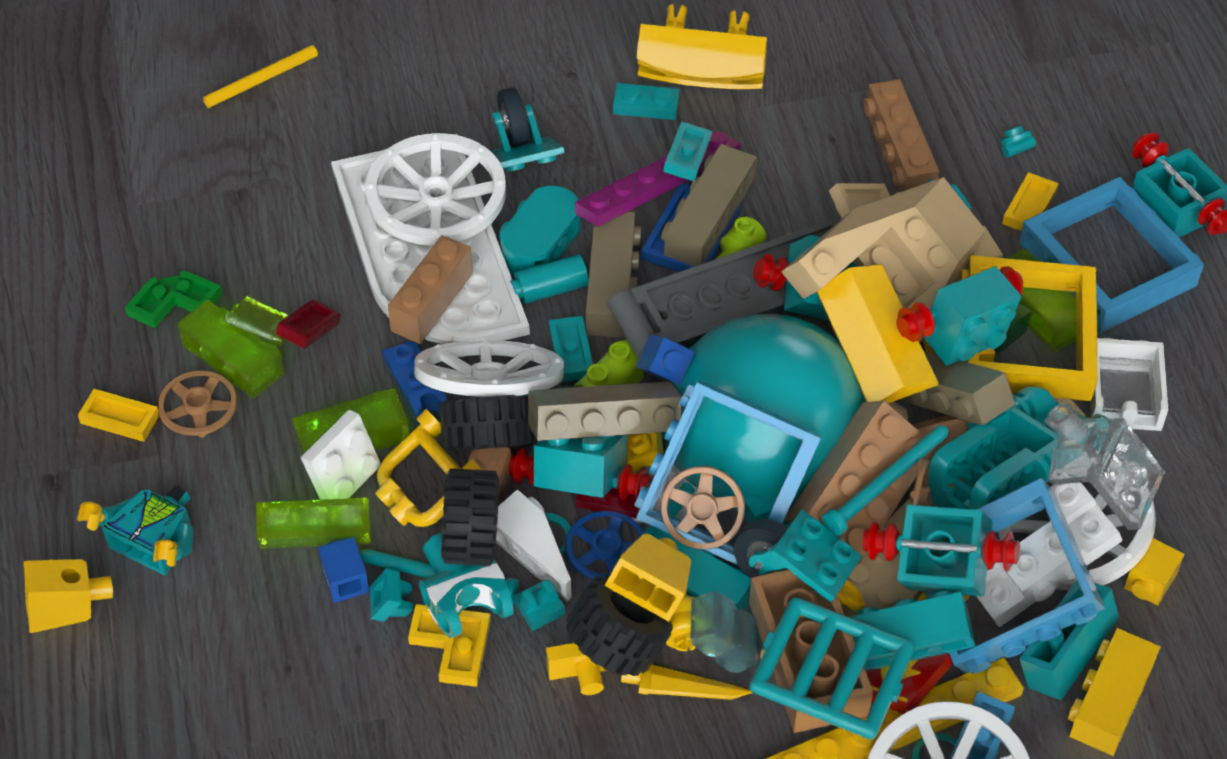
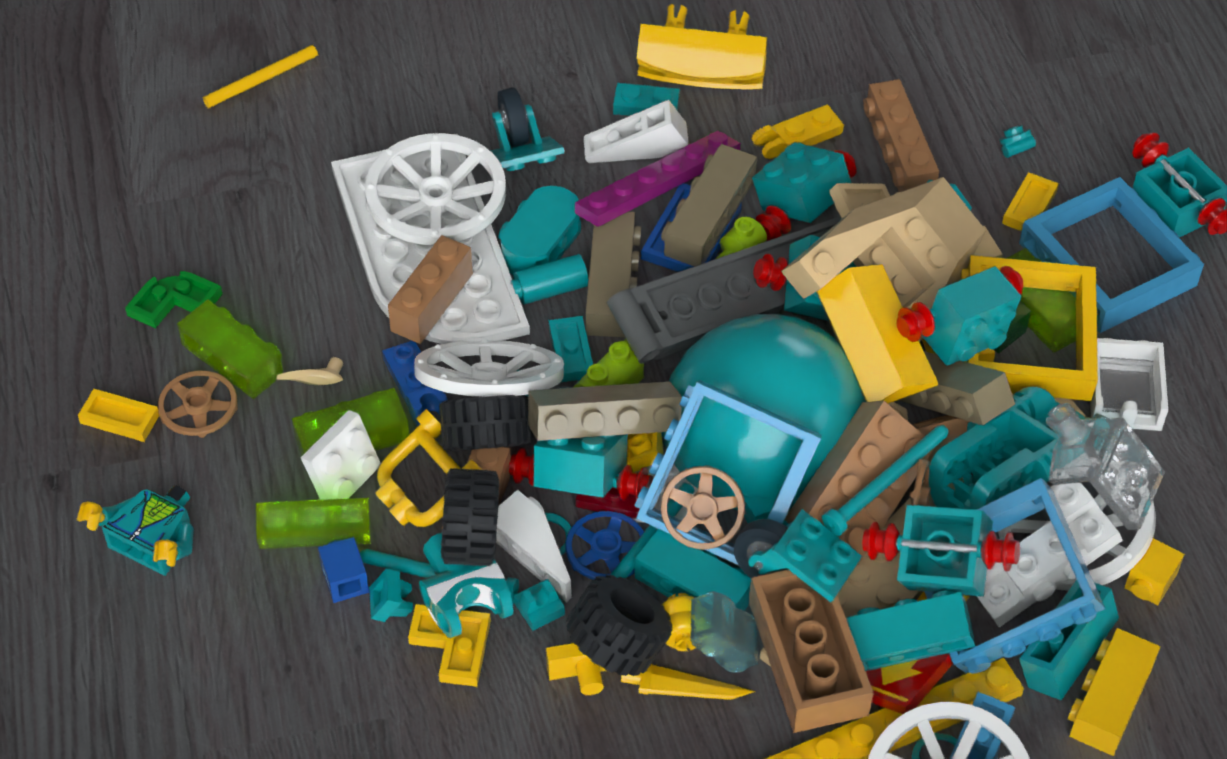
(61, 593): yellow torso -> none
(257, 319): clear neon green piece -> none
(308, 323): dark red plate -> none
(320, 376): none -> tan bar
(640, 136): none -> white slope
(652, 575): yellow torso -> none
(664, 359): blue brick -> none
(687, 151): teal plate -> none
(799, 185): none -> teal brick
(806, 128): none -> yellow hinge
(833, 712): teal bar -> none
(851, 596): yellow piece -> none

